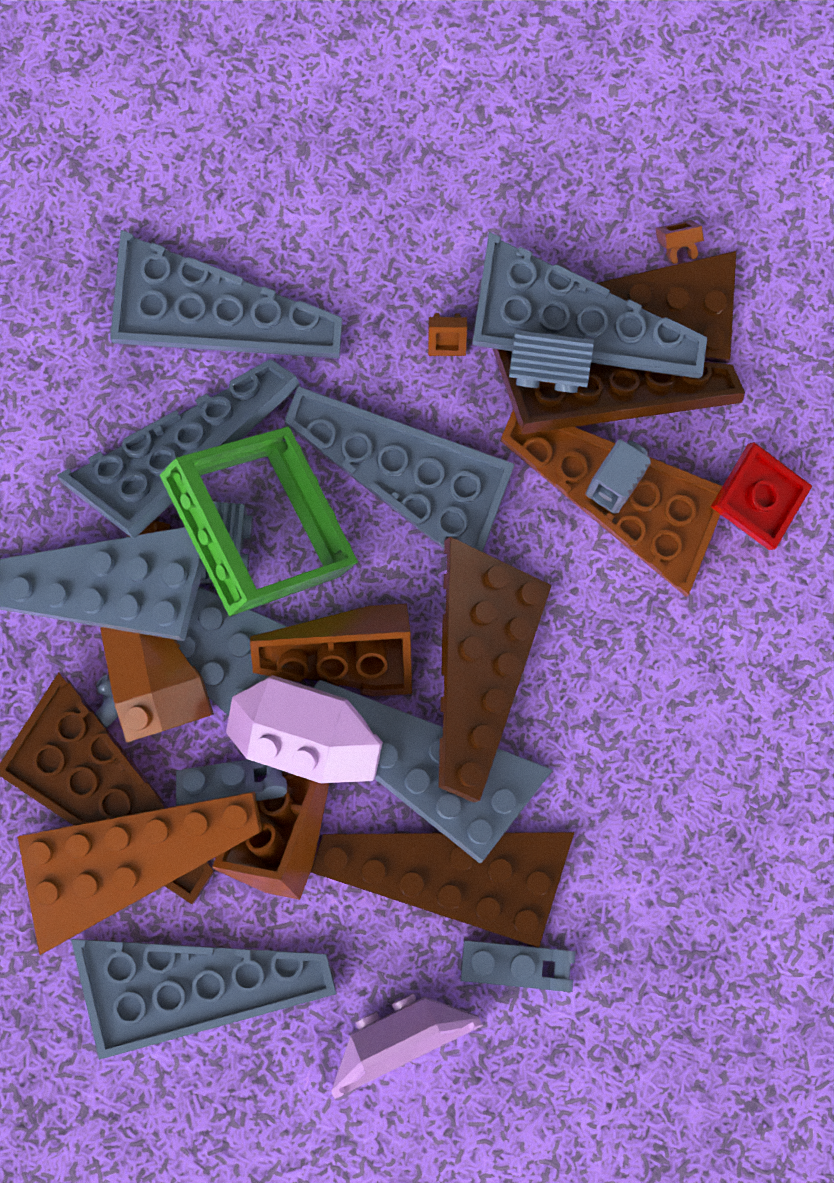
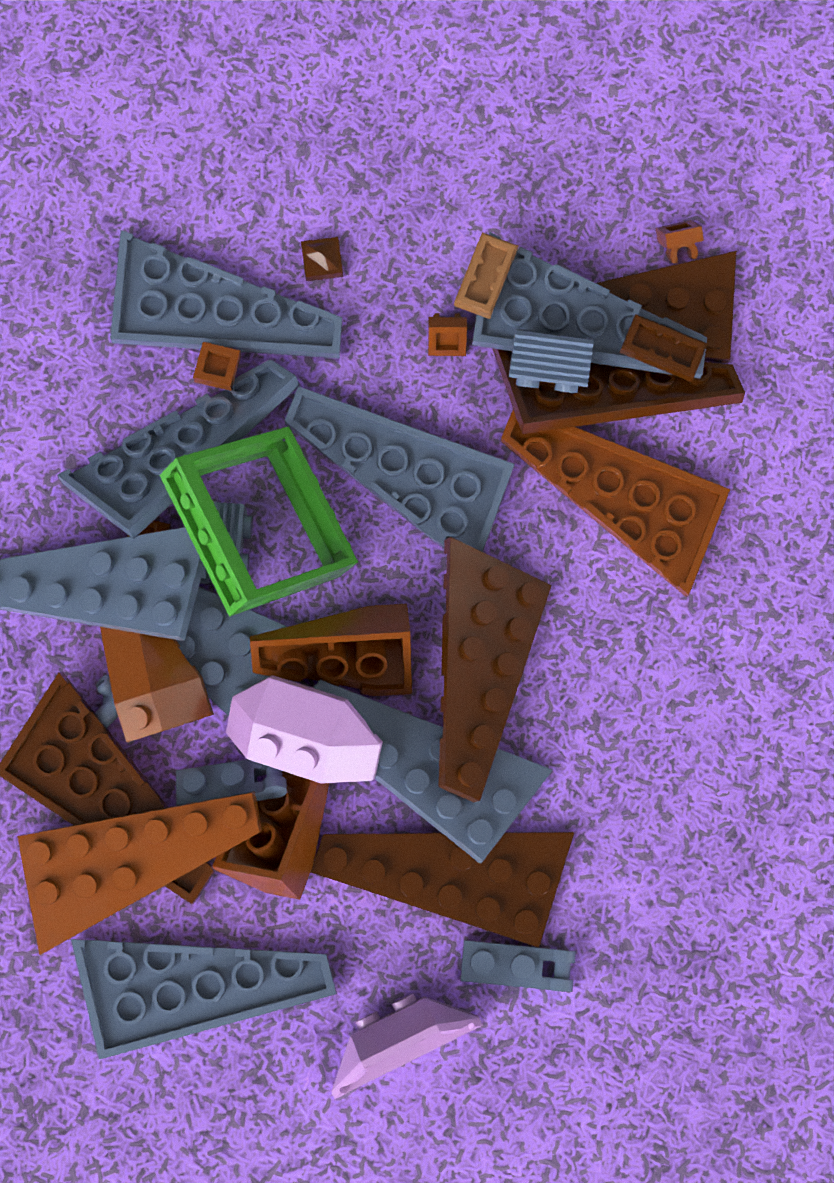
(217, 366): none -> dark orange tile
(322, 259): none -> reddish brown tile
(486, 275): none -> medium nougat plate
(618, 475): sand blue brick -> none
(663, 348): none -> reddish brown plate
(761, 496): red tile -> none

